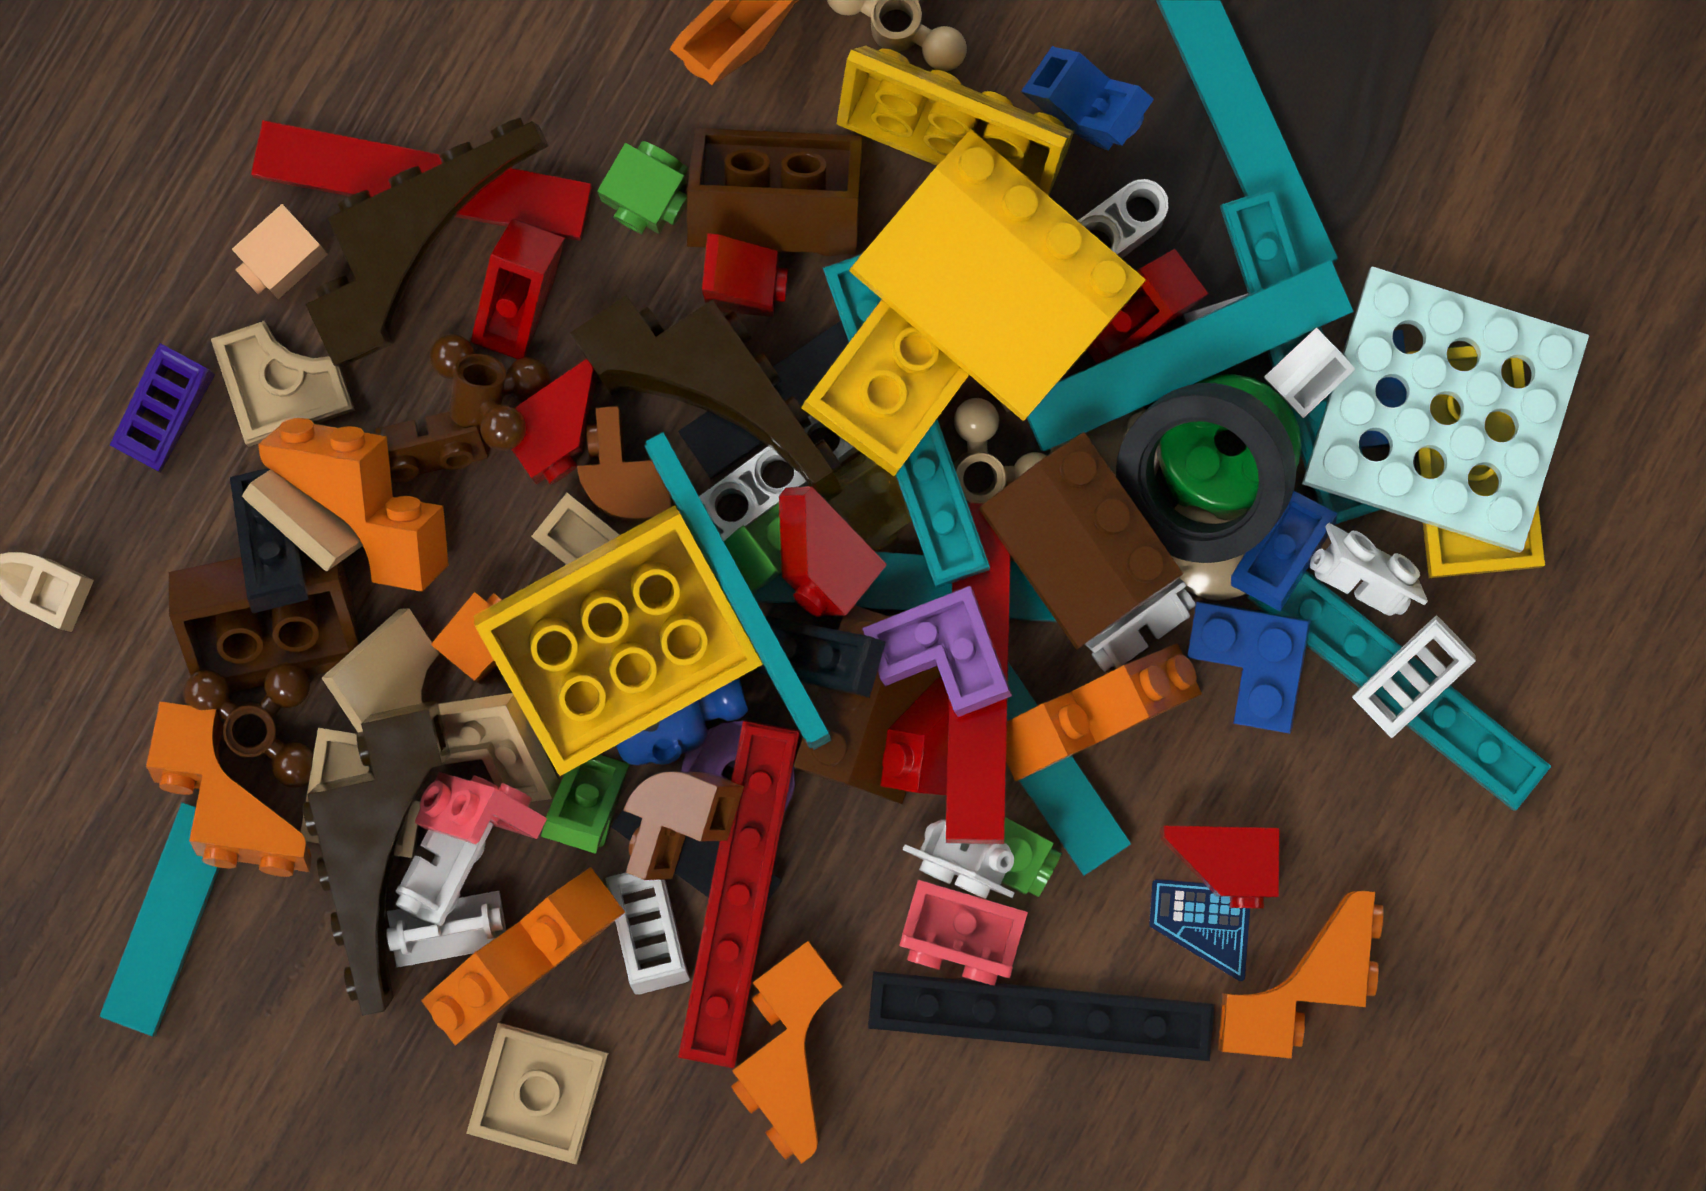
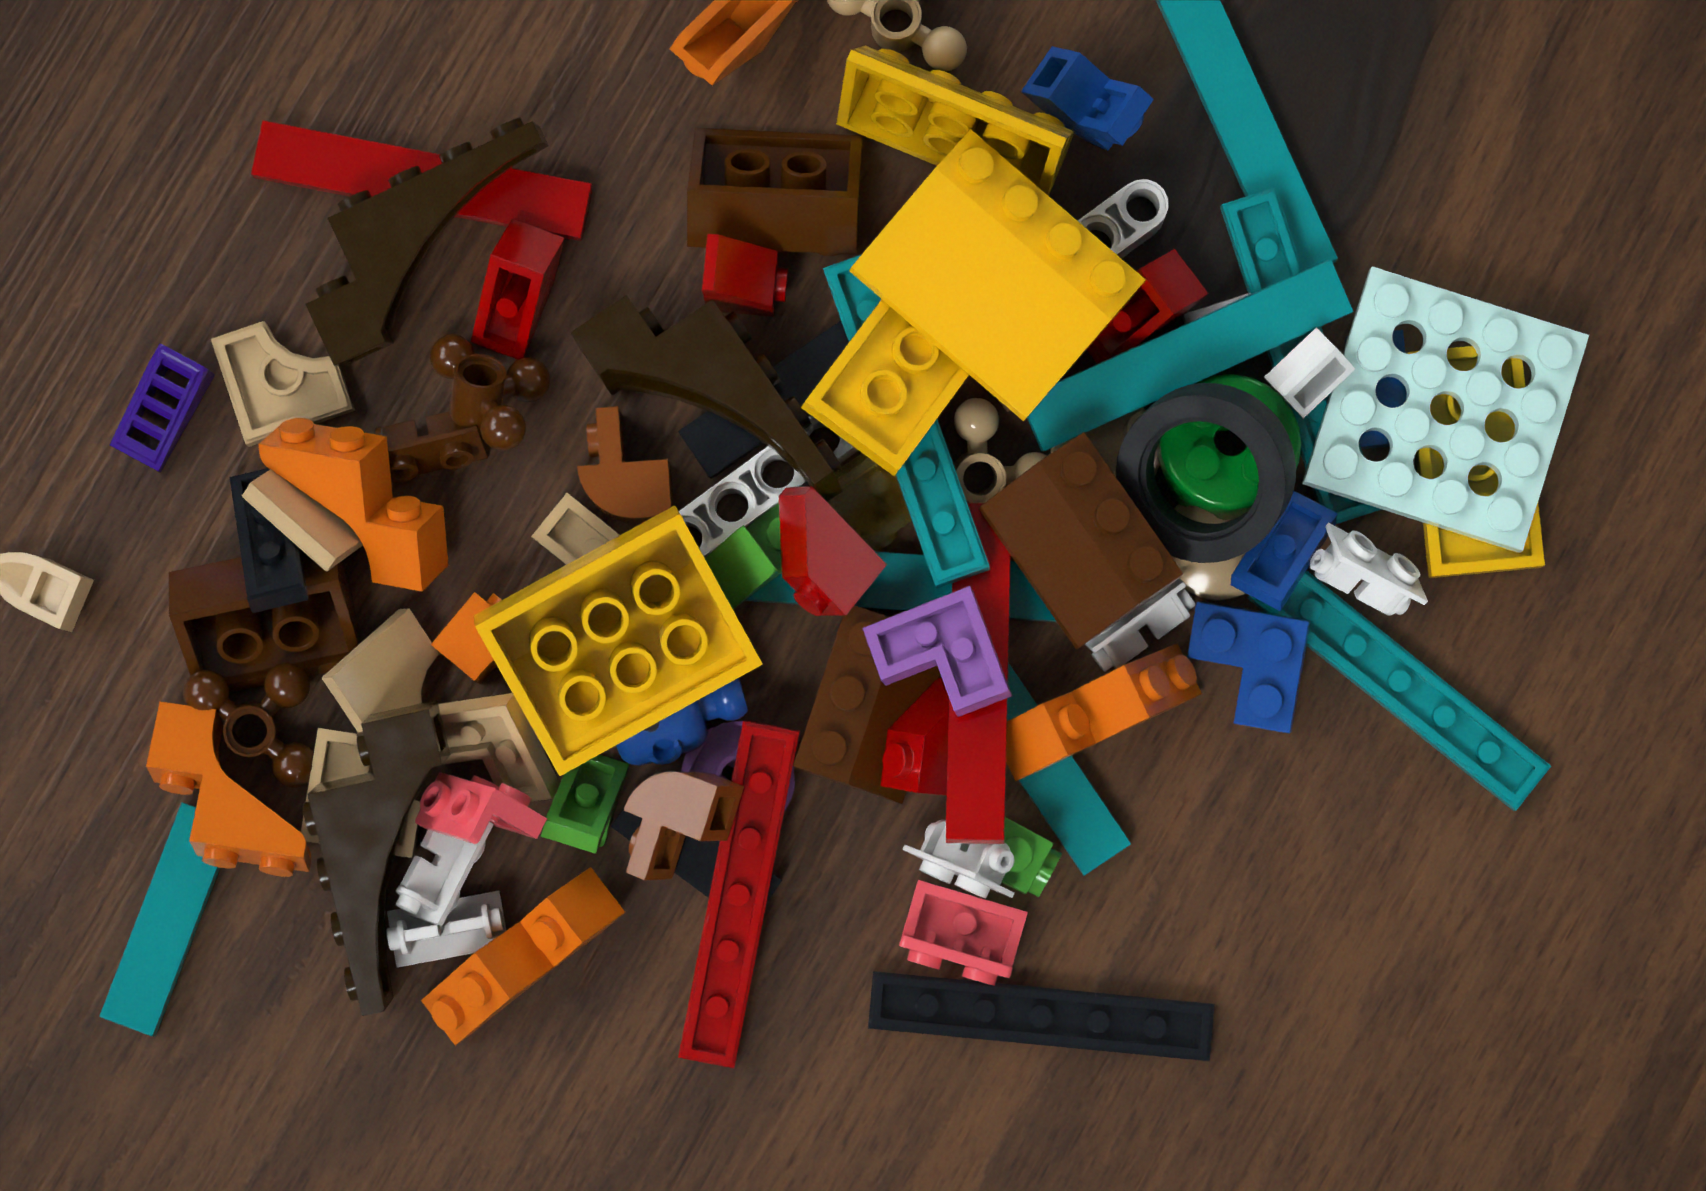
(277, 253): light nougat brick -> none
(537, 1093): tan tile -> none
(557, 424): red slope -> none
(645, 188): bright green brick -> none
(657, 976): white slope -> none
(737, 592): teal tile -> none
(778, 1073): orange arch -> none
(828, 656): black tile -> none
(1202, 923): dark blue sticker -> none
(1230, 860): red slope -> none
(1330, 972): orange arch -> none
(1449, 641): white slope -> none

